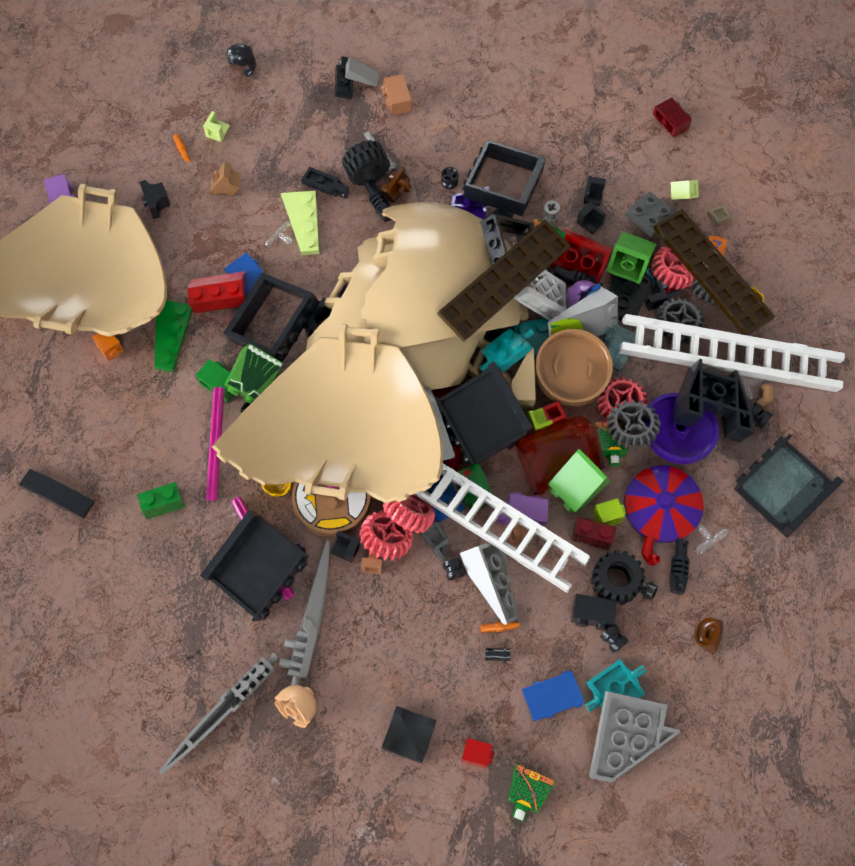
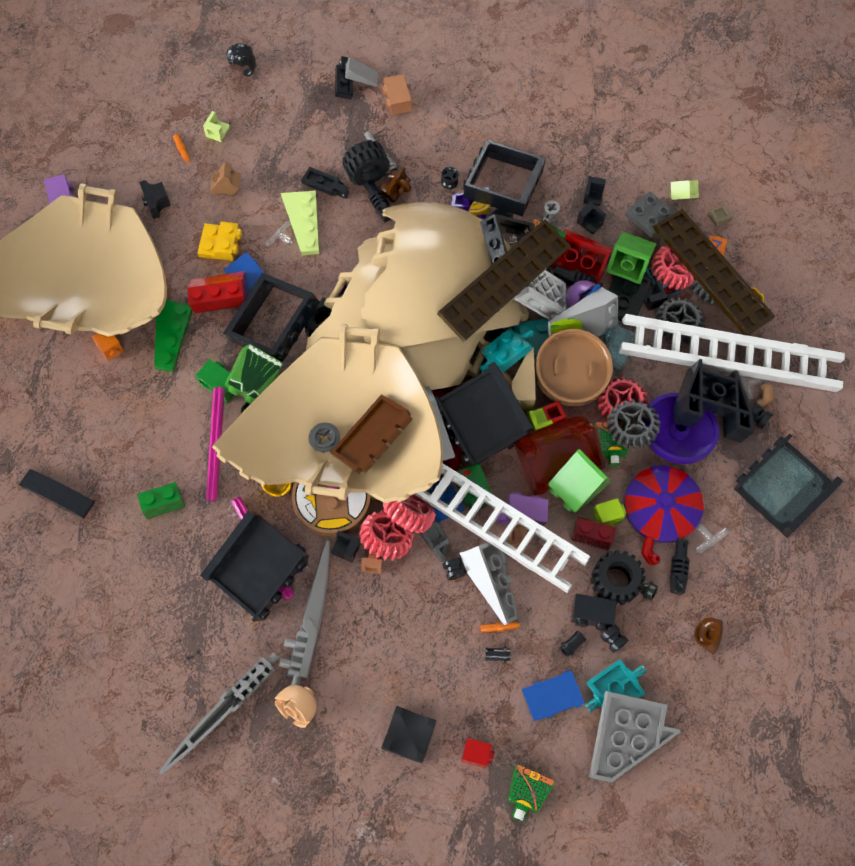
(220, 241): none -> yellow plate
(324, 429): none -> dark grey gear
(371, 433): none -> reddish brown hinge
(479, 208): none -> yellow tile
(572, 643): none -> black pin
(672, 117): dark red brick -> none

